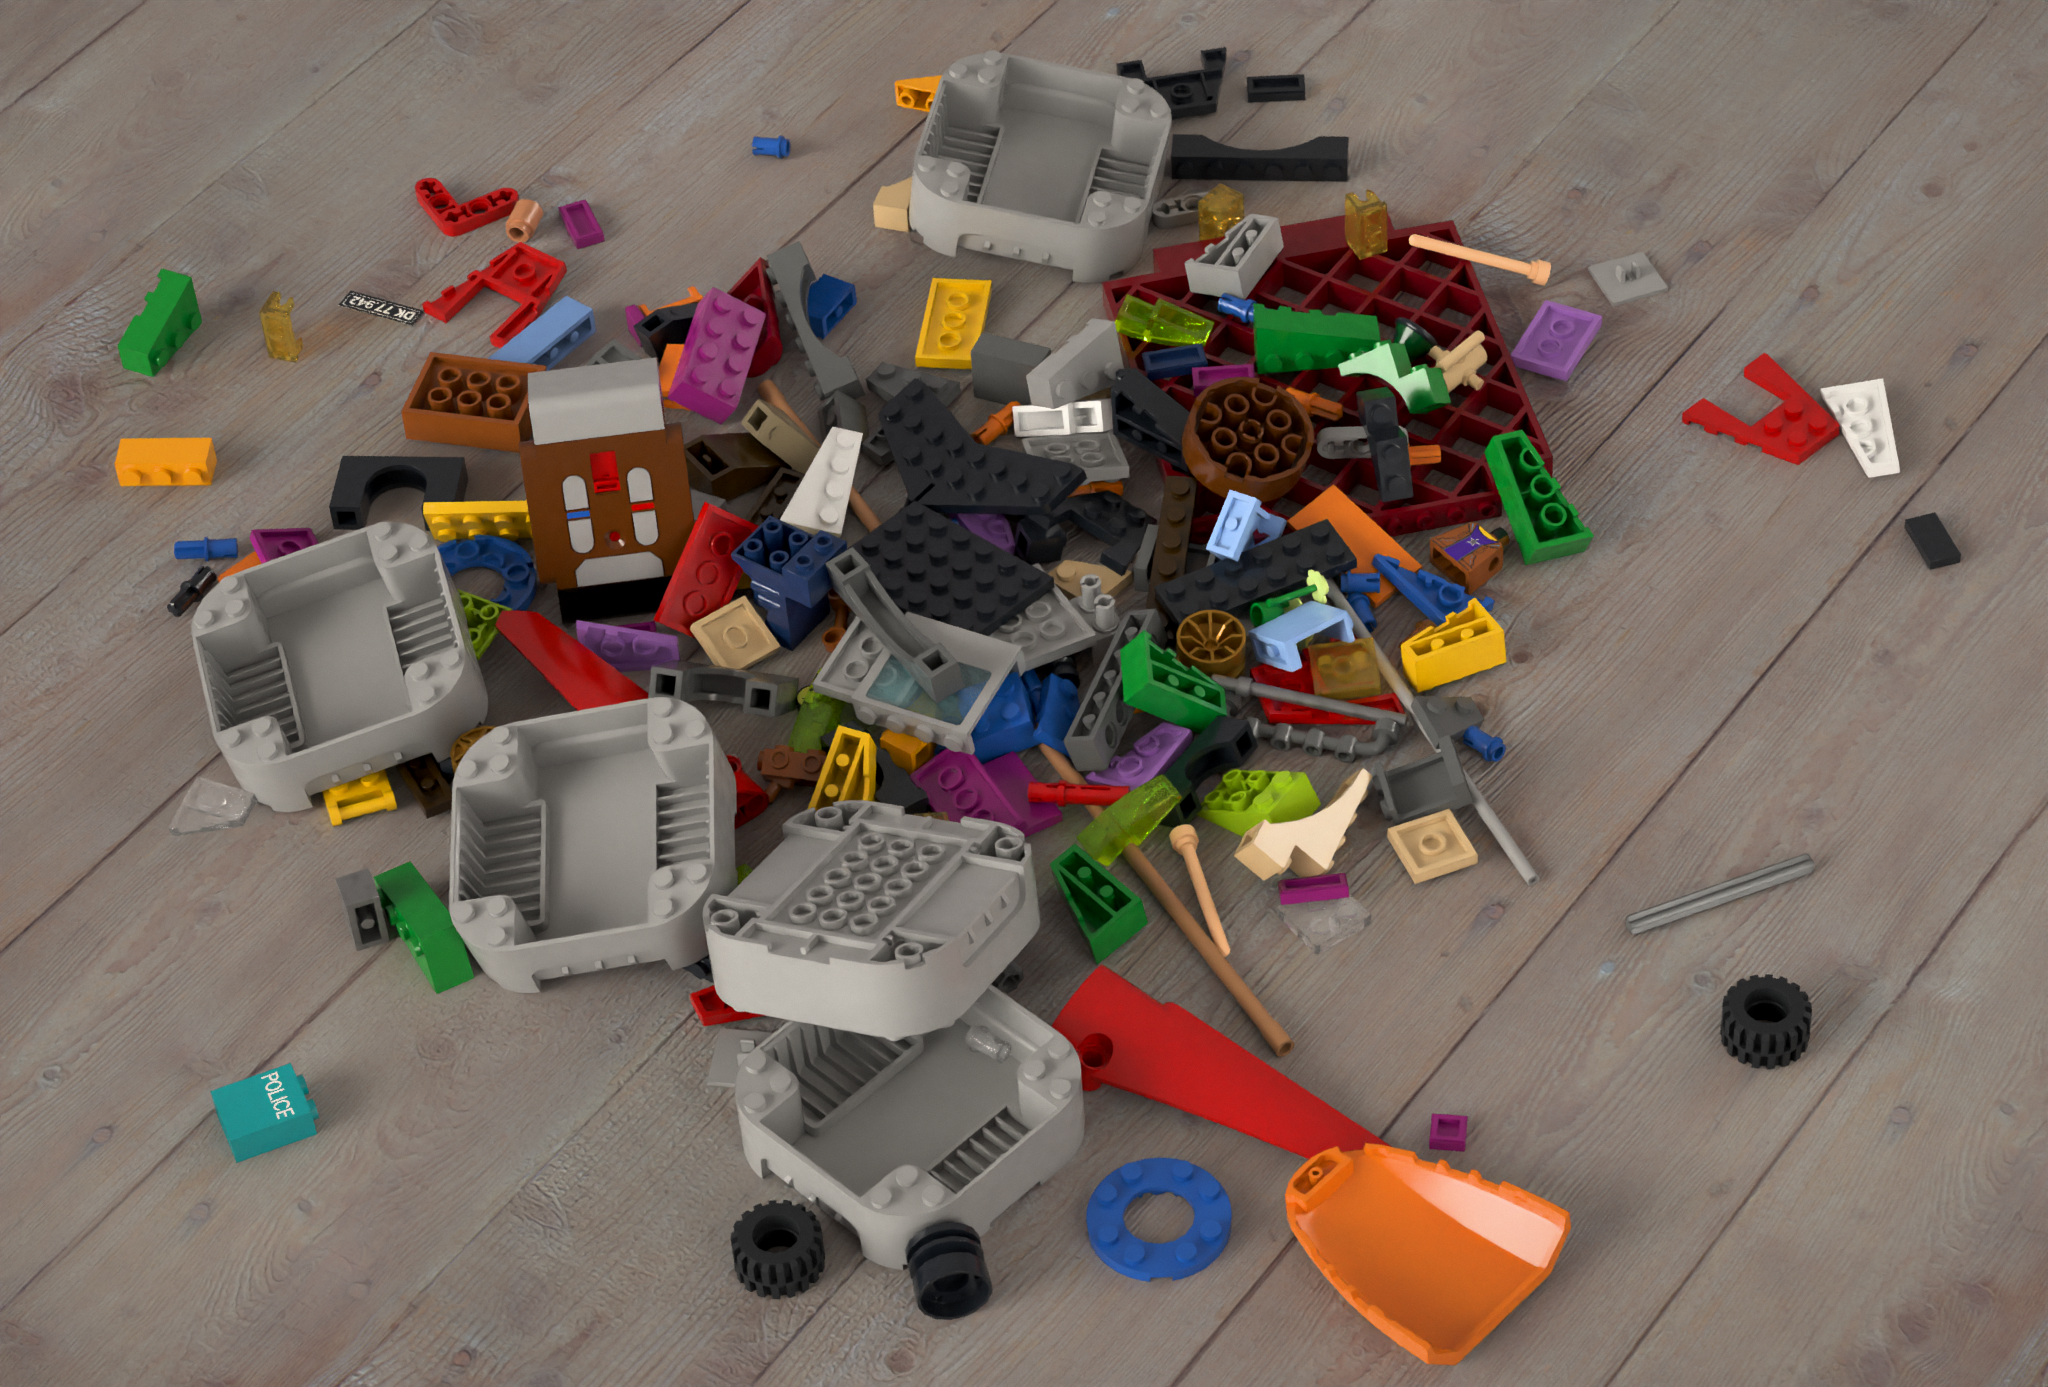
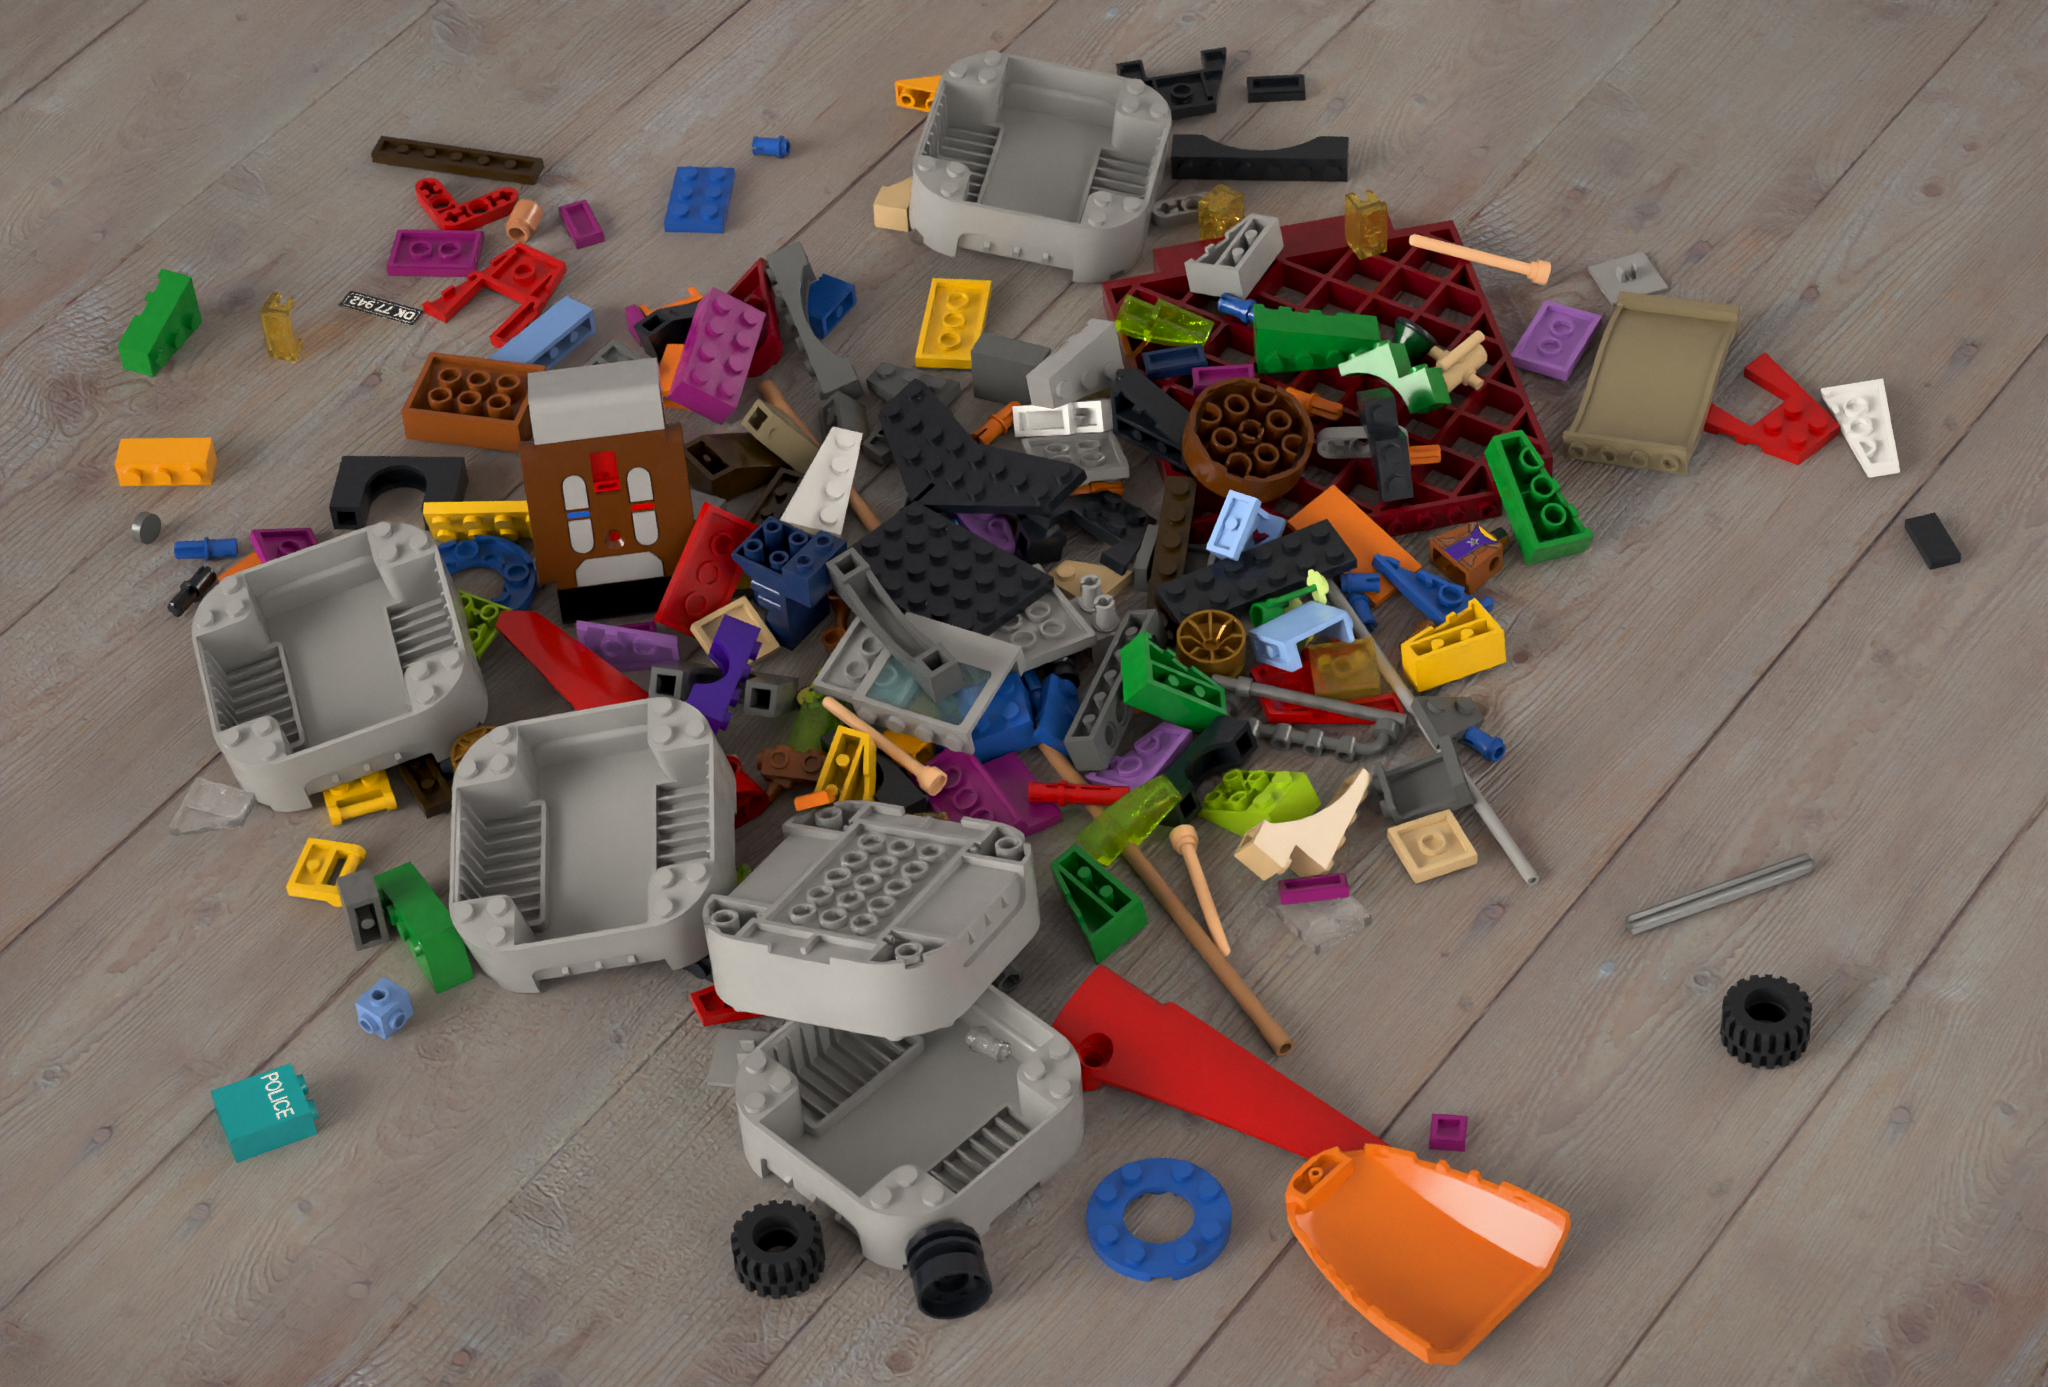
(146, 527): none -> dark grey tile
(316, 867): none -> yellow plate
(384, 1008): none -> medium blue brick
(435, 253): none -> magenta tile
(457, 160): none -> dark brown plate
(699, 199): none -> blue plate
(730, 651): none -> dark purple arch
(814, 799): none -> orange tile
(929, 778): none -> light nougat piece
(1652, 382): none -> dark tan panel

